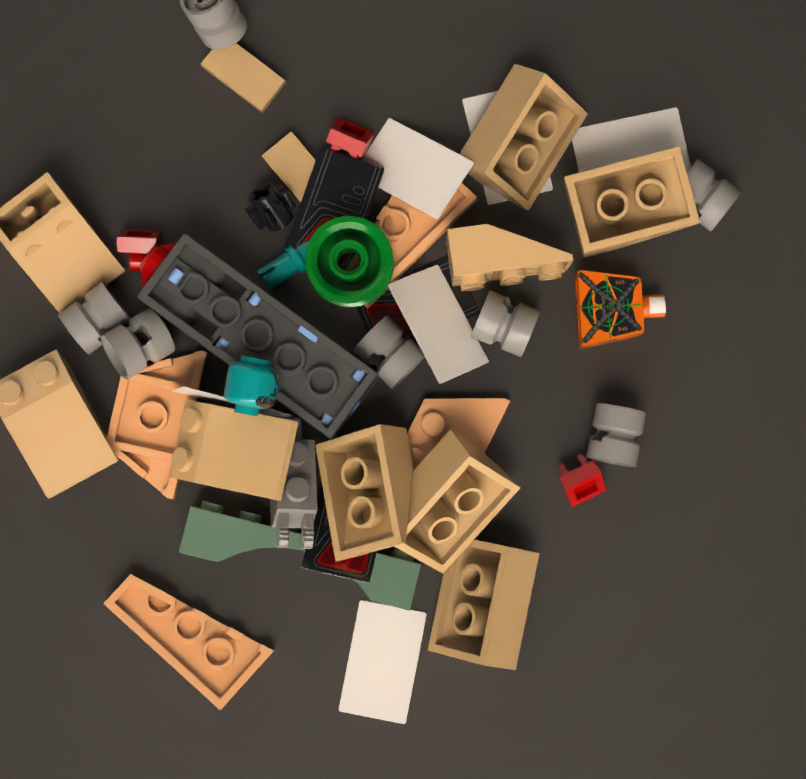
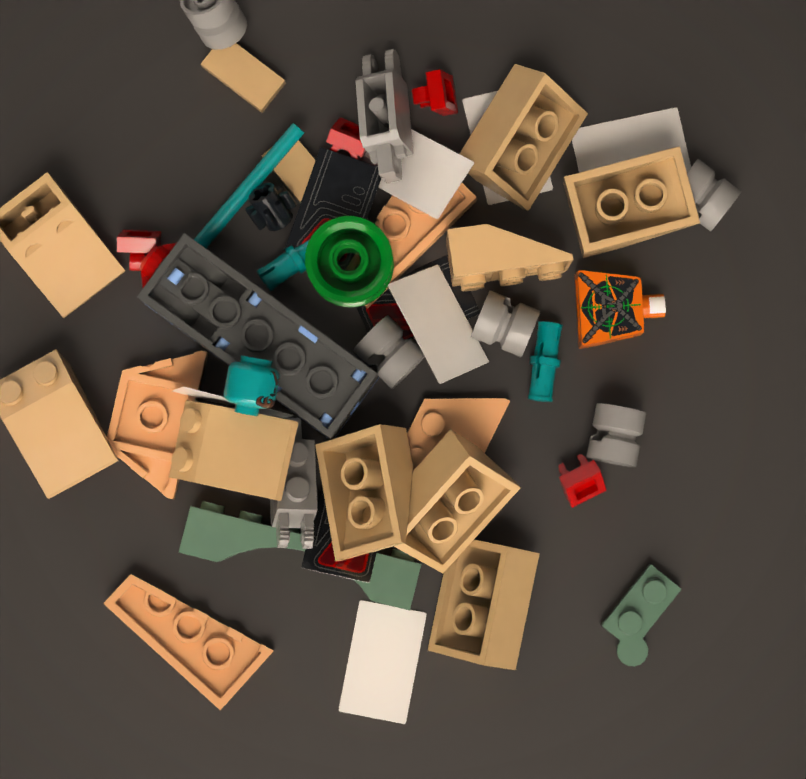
(94, 317): light grey wheel -> none
(124, 347): light grey wheel -> none
(251, 182): none -> teal bar
(384, 115): none -> light grey hinge
(438, 93): none -> red tile
(545, 361): none -> teal pin
(638, 613): none -> sand green hinge

